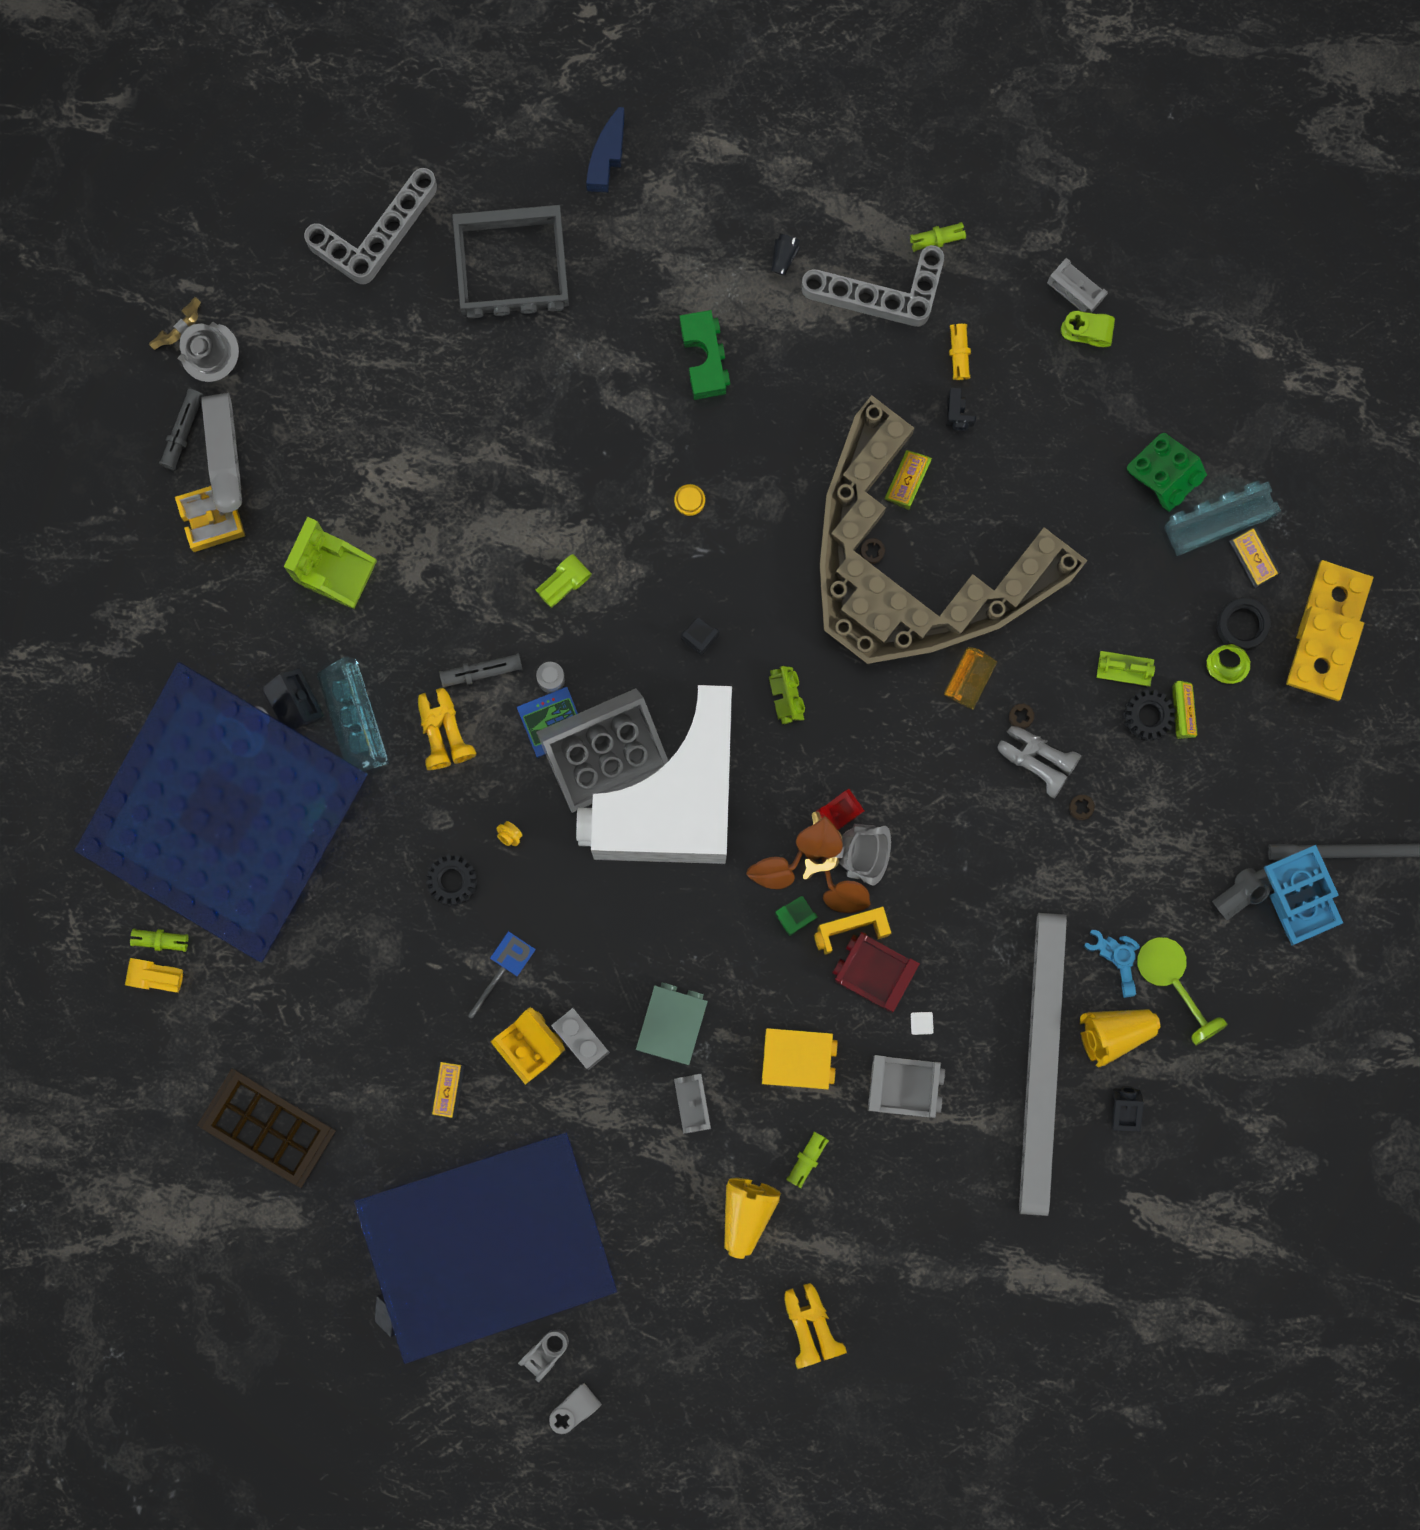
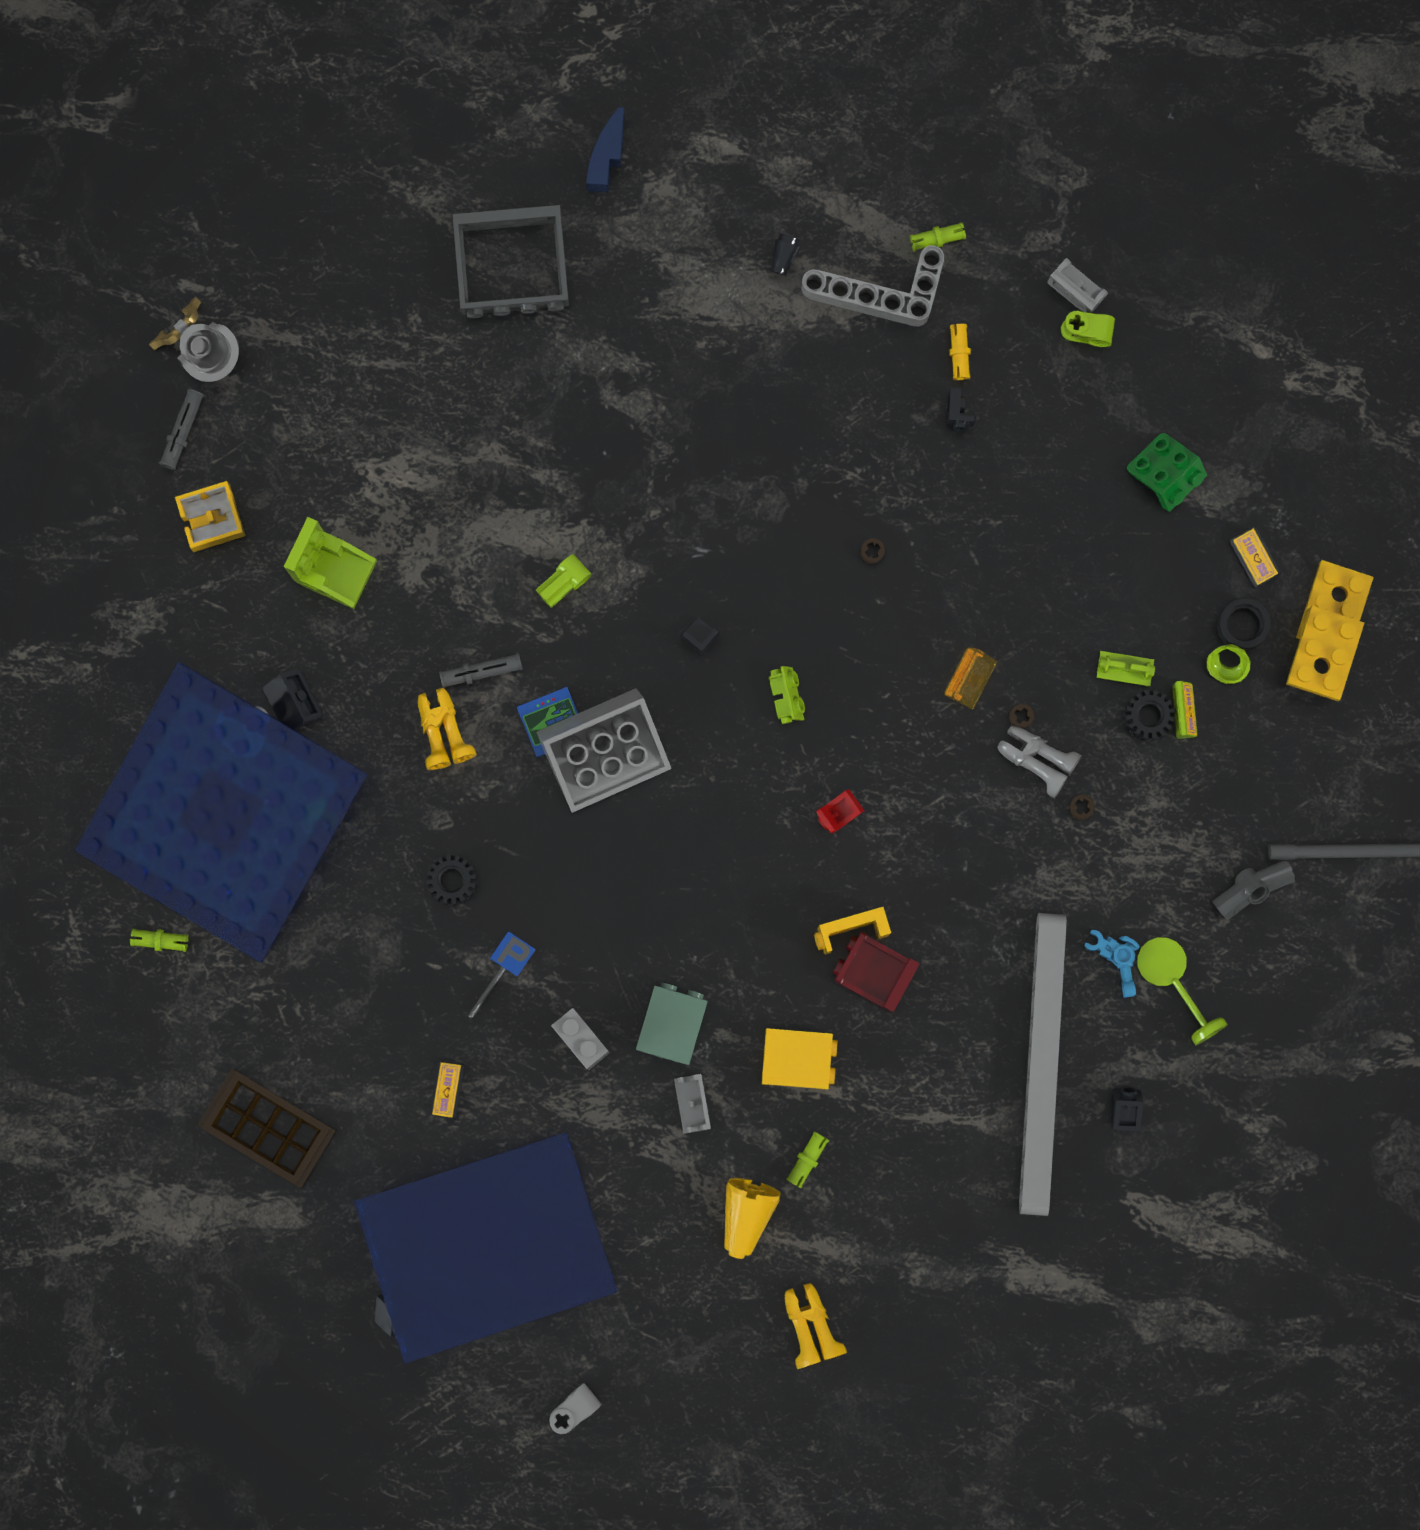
(148, 975): yellow piece -> none
(222, 452): light grey piece -> none
(352, 714): clear light blue slope -> none
(378, 234): light grey beam -> none
(509, 834): yellow plate -> none
(529, 1045): yellow bracket -> none
(544, 1355): light grey piece -> none
(550, 677): light grey brick -> none
(678, 809): white brick -> none
(689, 499): yellow piece -> none
(700, 331): green arch -> none
(795, 915): green panel -> none
(815, 842): dark orange plant -> none
(863, 853): light grey helmet -> none
(872, 611): dark tan piece -> none
(905, 1086): light grey panel -> none
(908, 479): slope -> none
(922, 1023): white sticker -> none
(1116, 1033): yellow cone -> none
(1221, 518): clear light blue brick -> none
(1303, 895): dark azure bracket -> none

